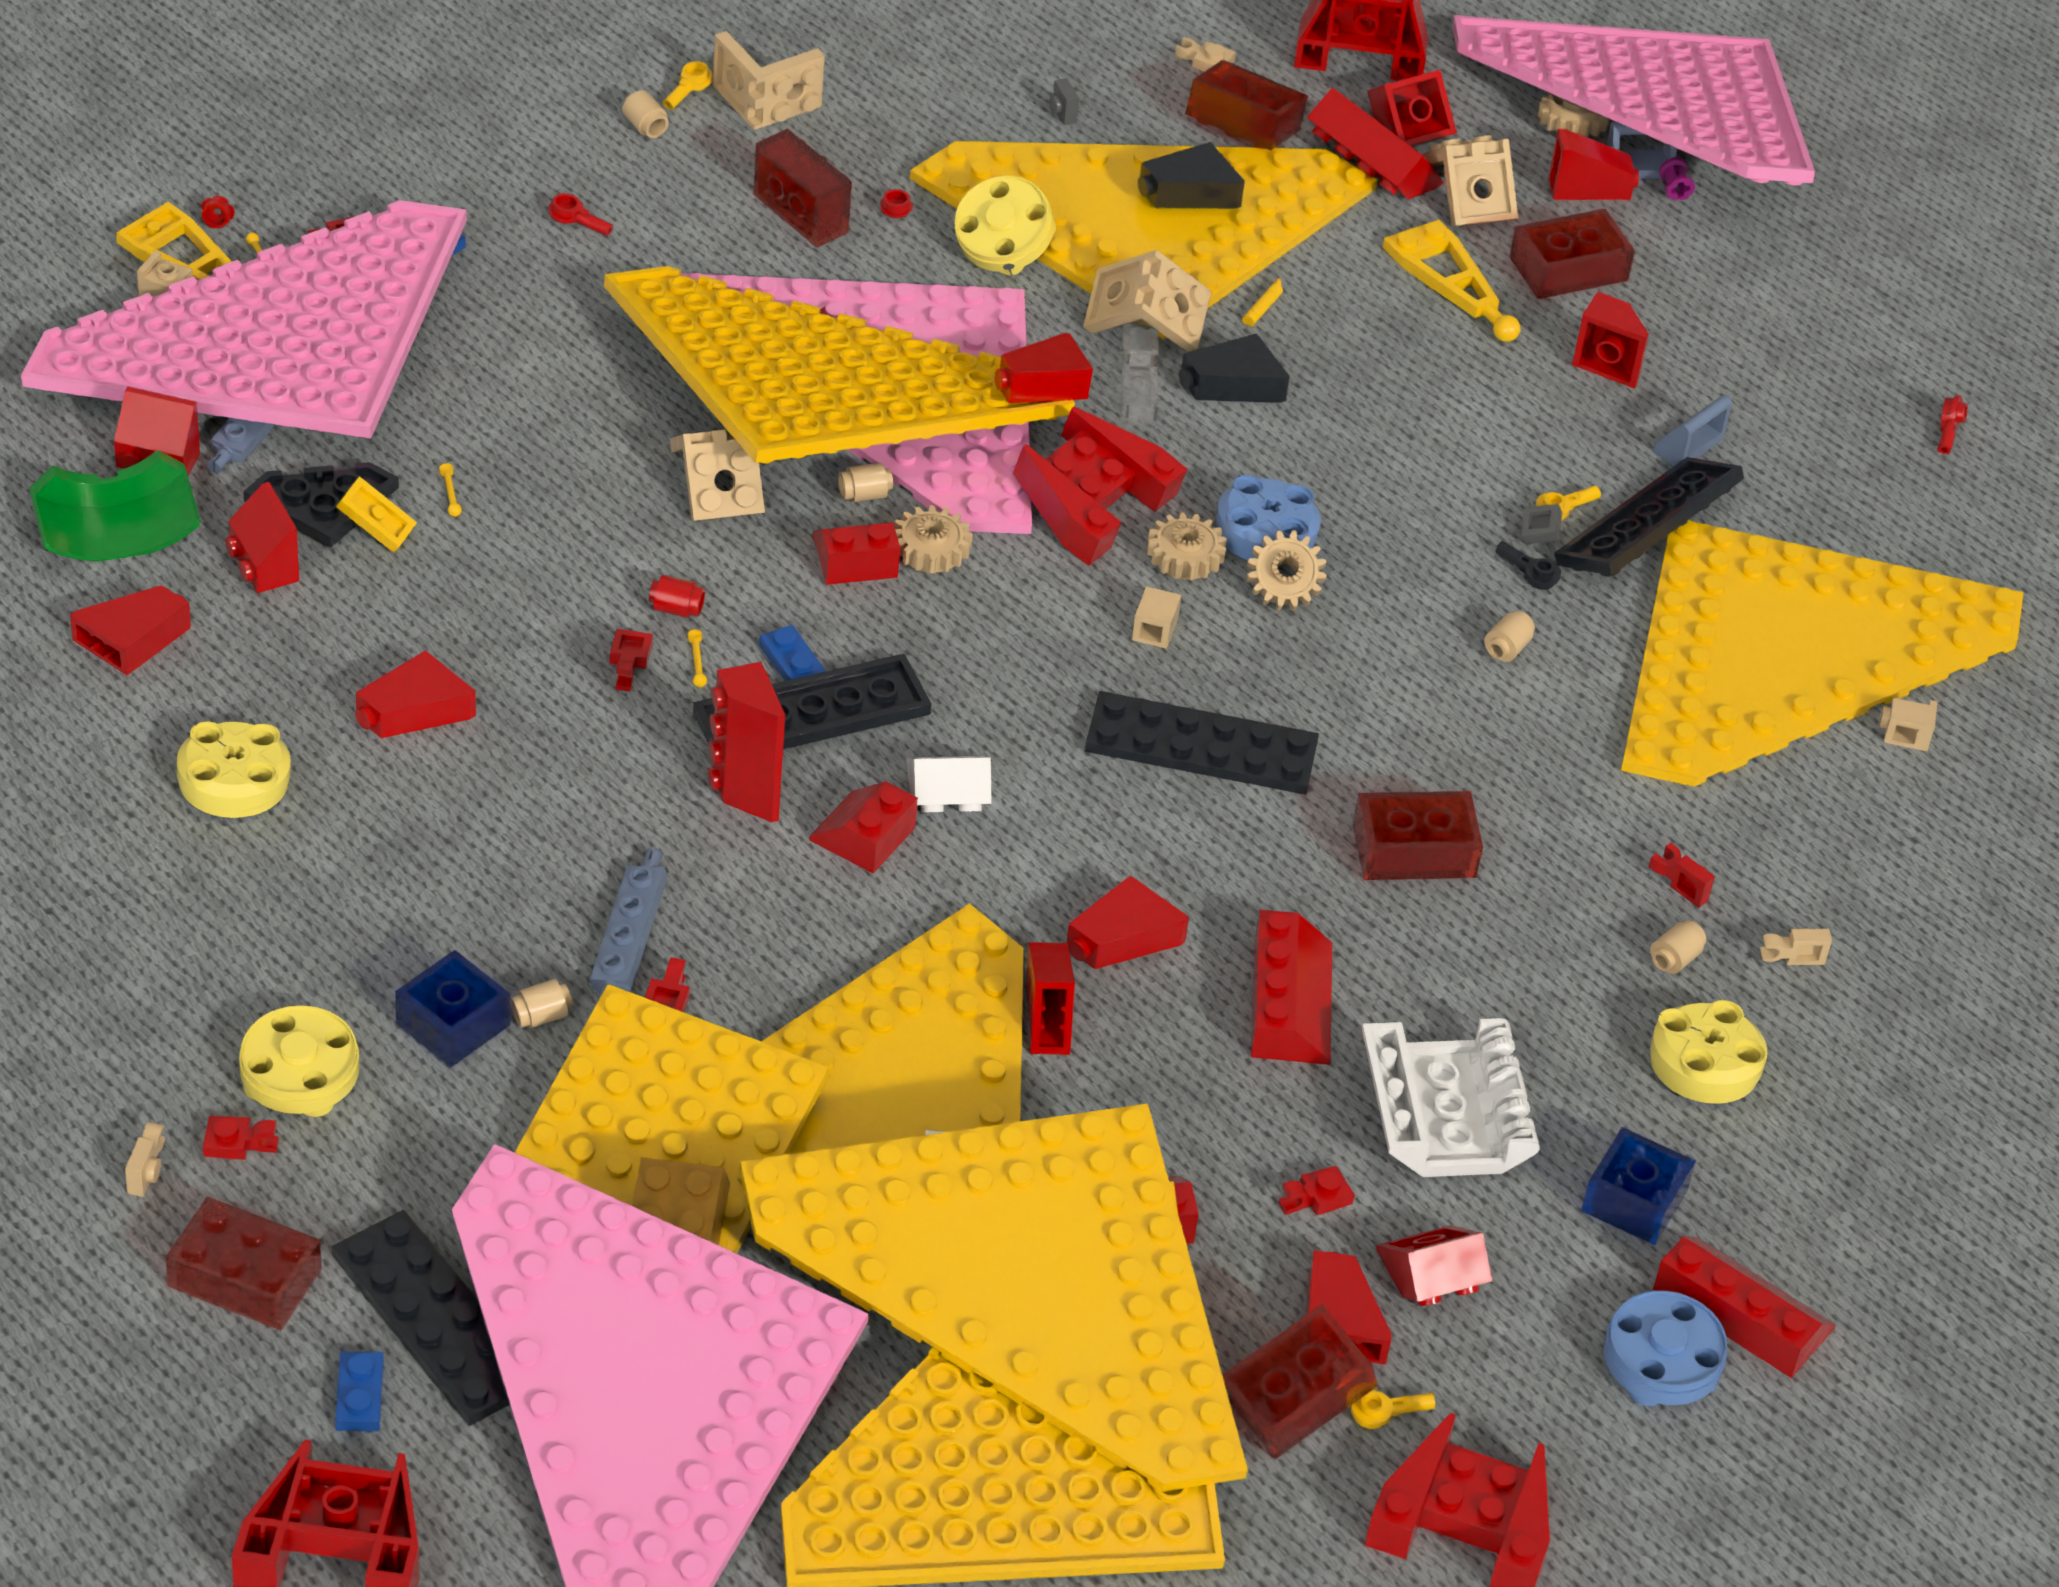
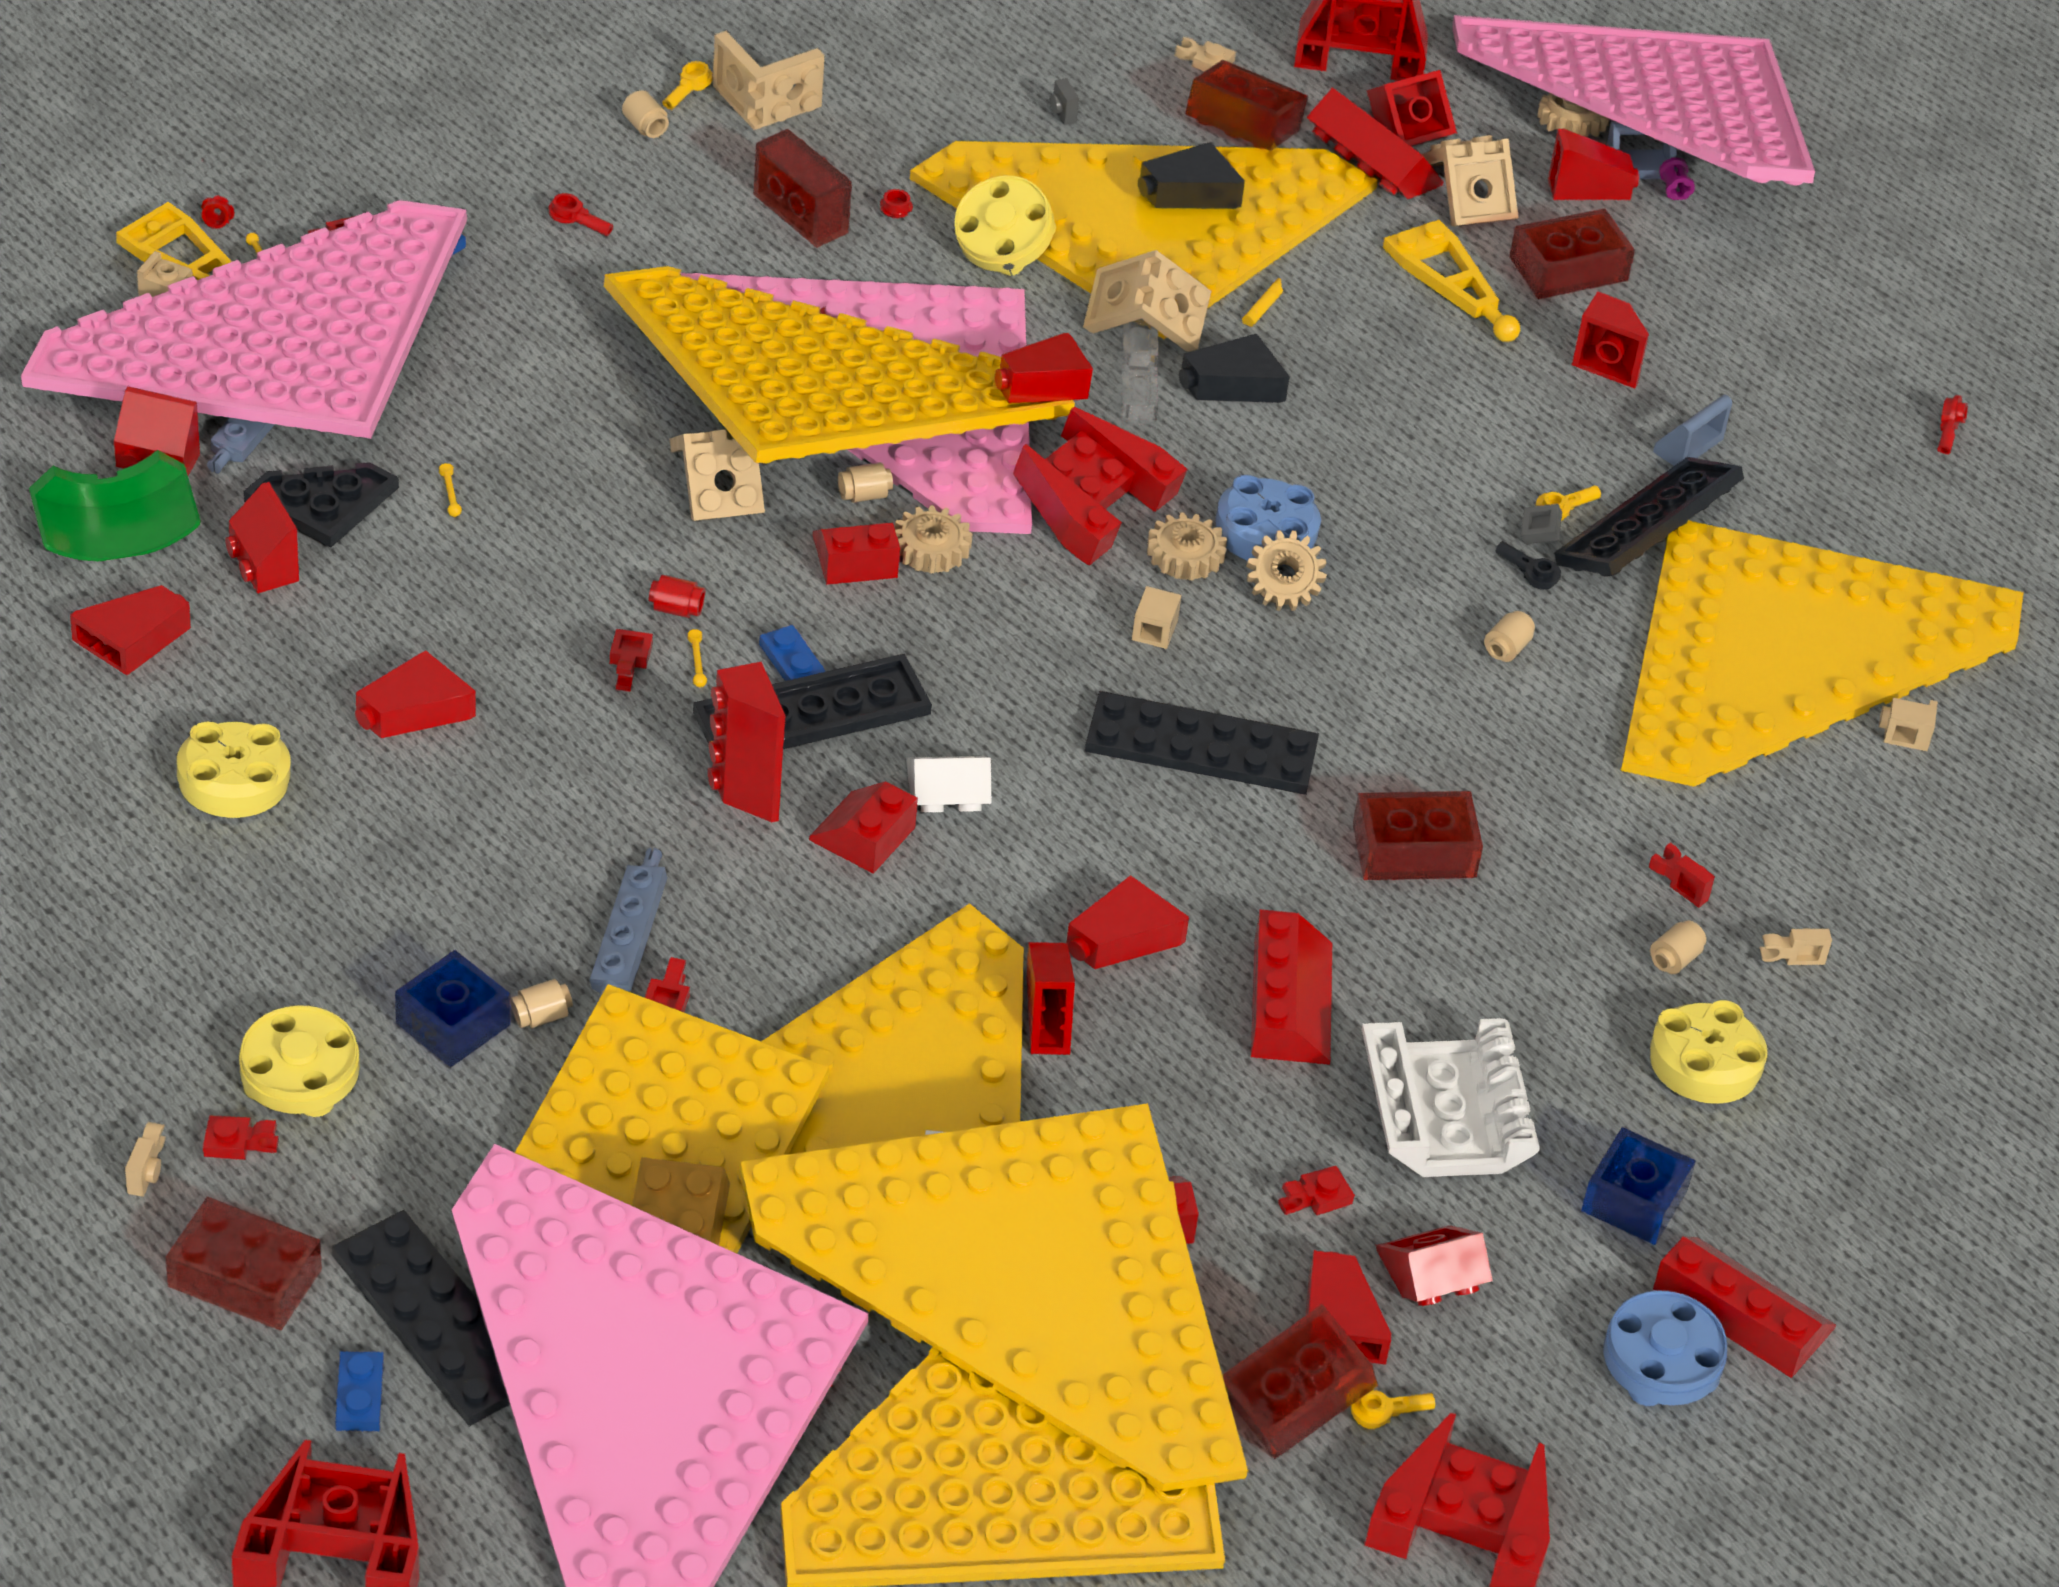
(376, 514): yellow plate -> none

